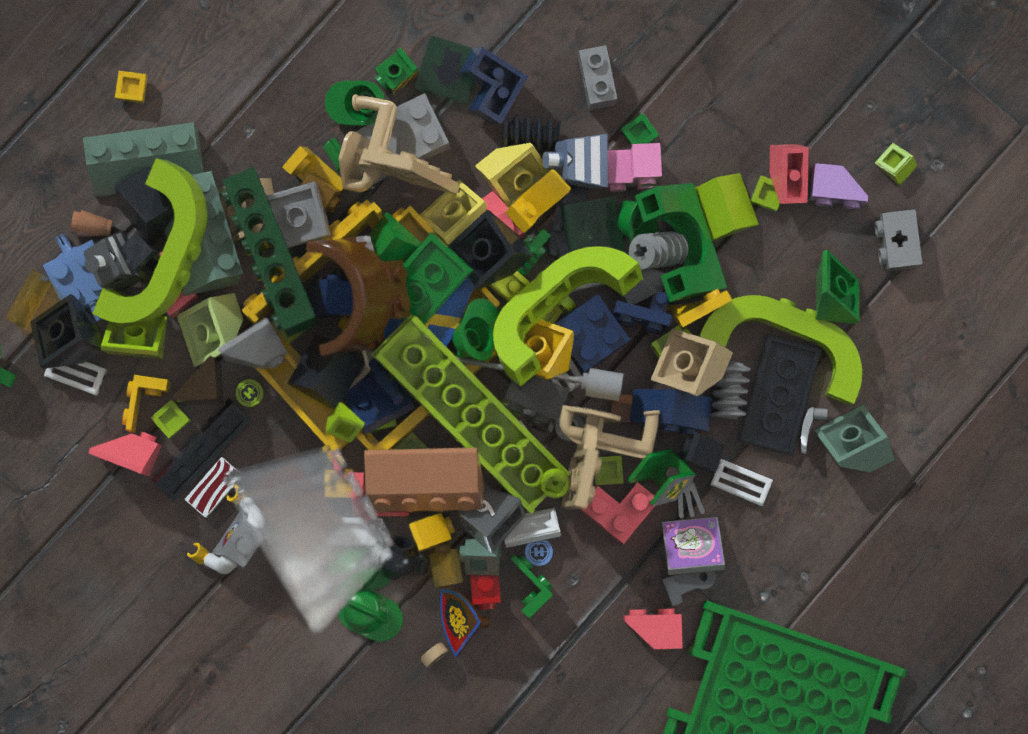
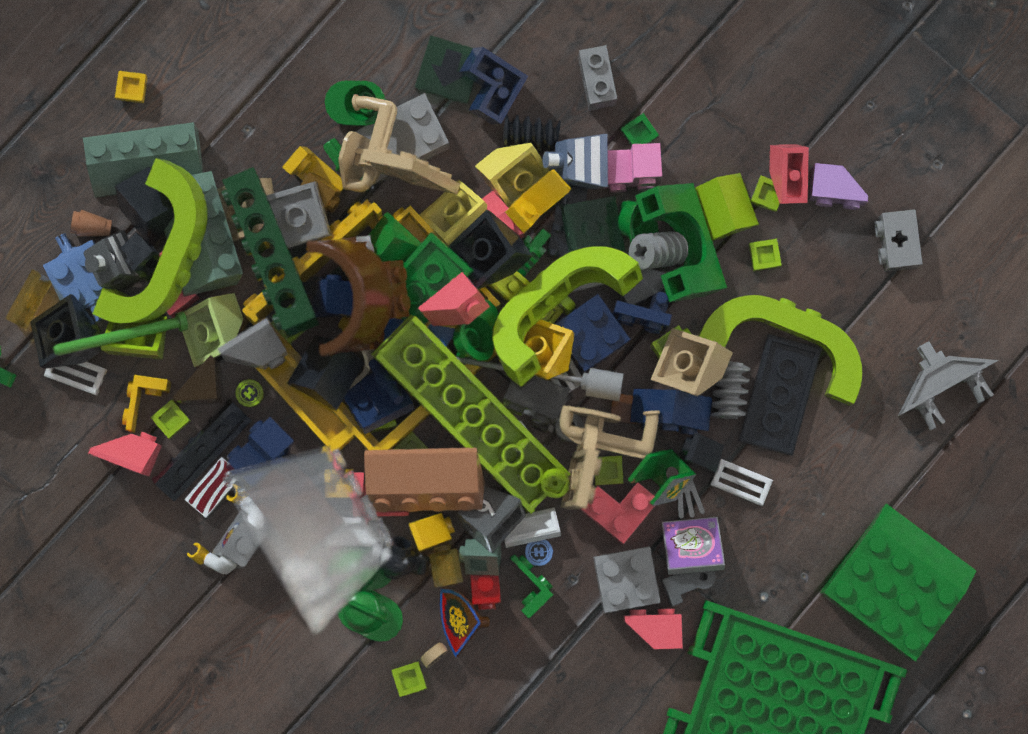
(179, 321): none -> bright green bar
(265, 443): none -> dark blue brick
(343, 423): lime slope -> none
(406, 73): green brick -> none
(409, 679): none -> lime tile
(454, 304): none -> coral slope
(626, 579): none -> light grey brick
(687, 313): yellow plate -> none
(765, 254): none -> lime tile
(812, 413): light grey piece -> none
(836, 291): green slope -> none
(856, 441): sand green slope -> none
(896, 163): lime slope -> none
(899, 583): none -> green slope
(940, 374): none -> light grey connector

